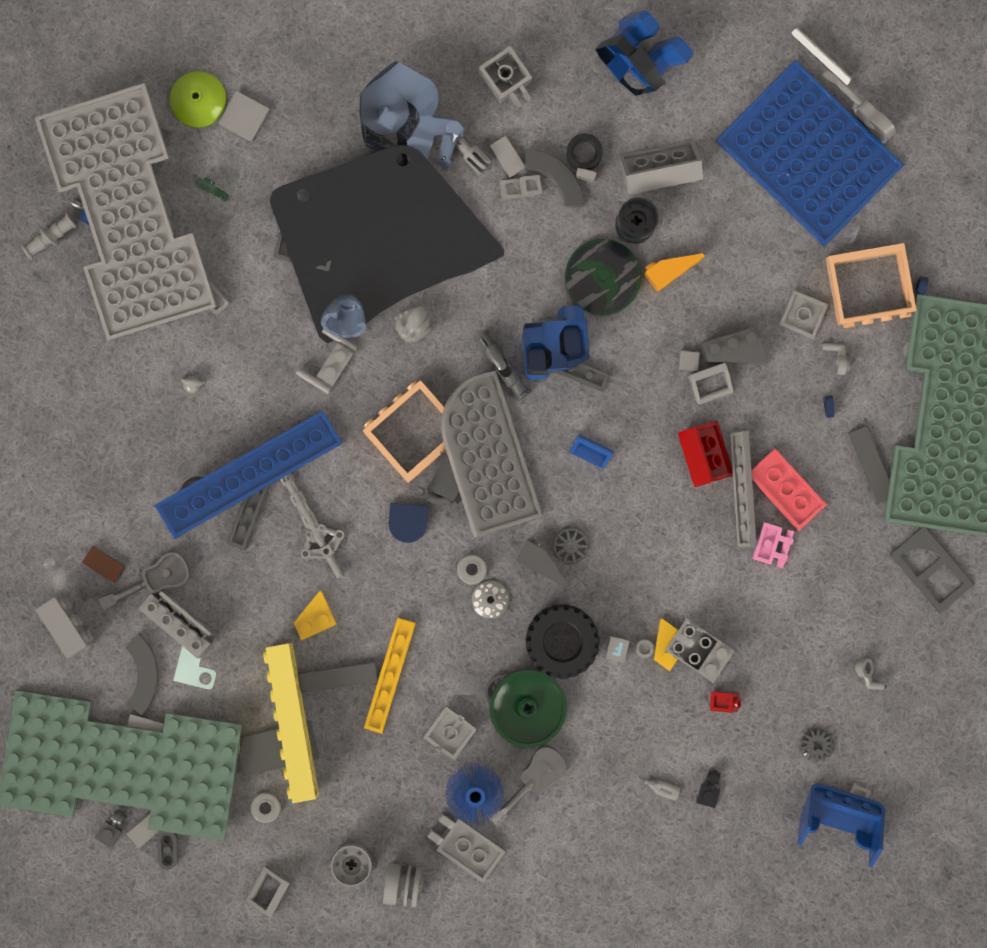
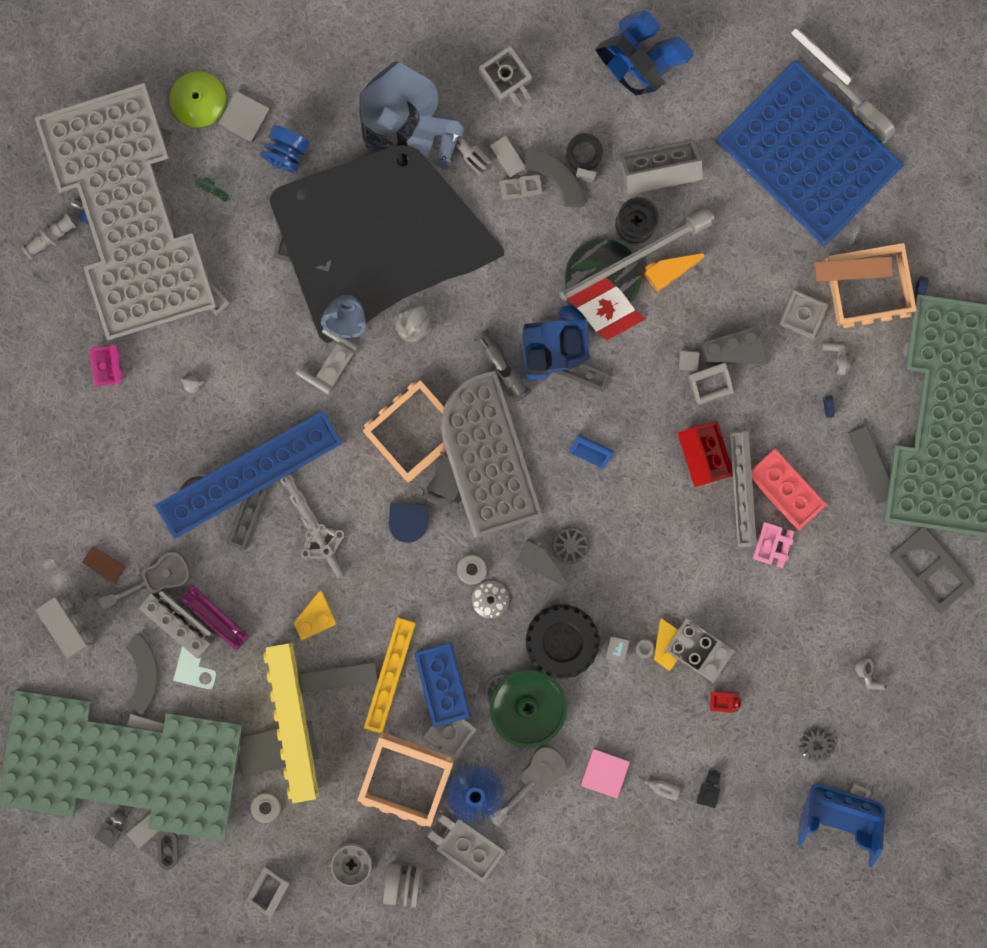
(105, 365): none -> dark pink bracket
(214, 617): none -> magenta piece
(284, 150): none -> blue wheel
(415, 751): none -> light nougat window
(442, 685): none -> blue tile
(604, 303): none -> flag
(605, 773): none -> bright pink tile
(853, 269): none -> nougat tile

